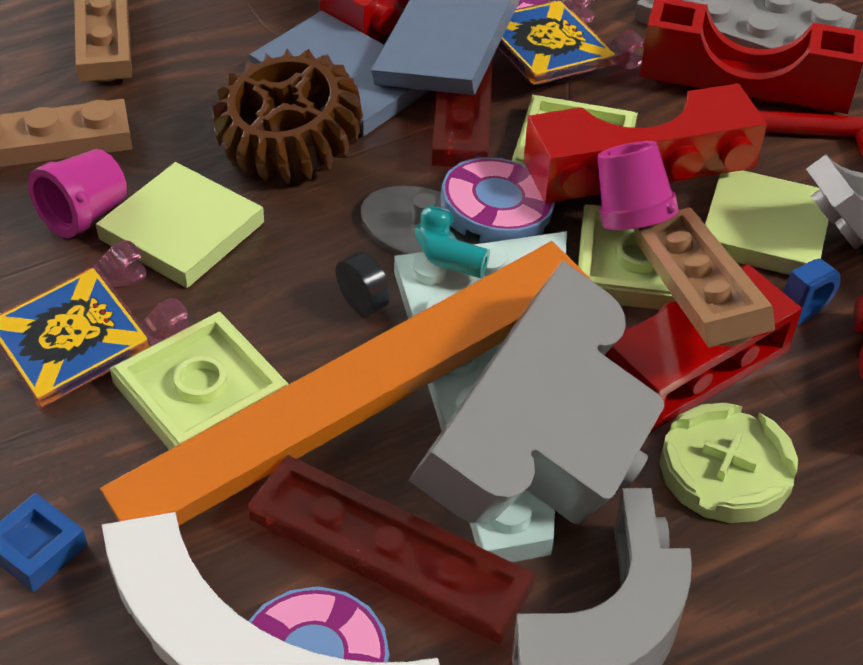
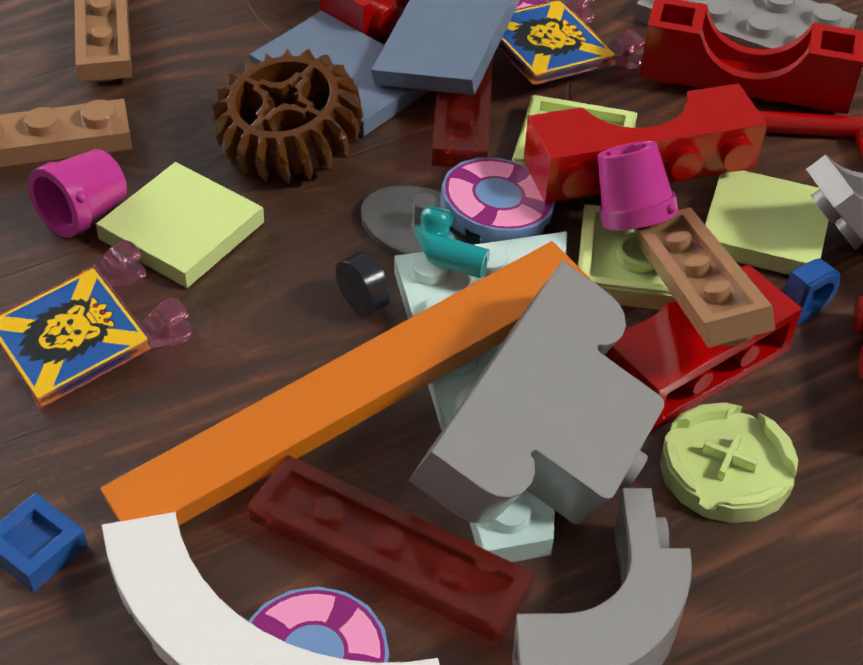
(195, 379): yellowish green tile -> none

